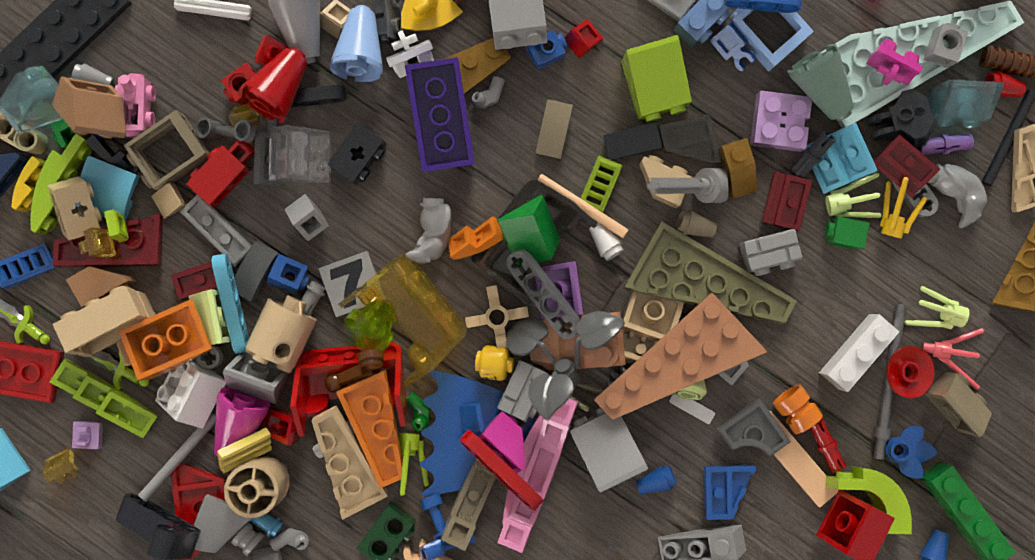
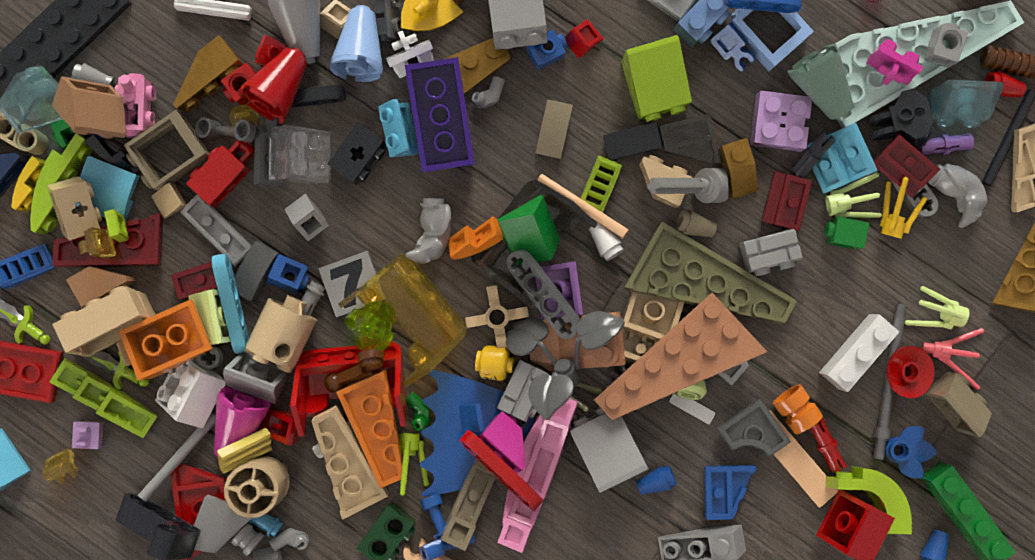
(208, 69): none -> pearl gold slope
(398, 129): none -> medium azure bracket

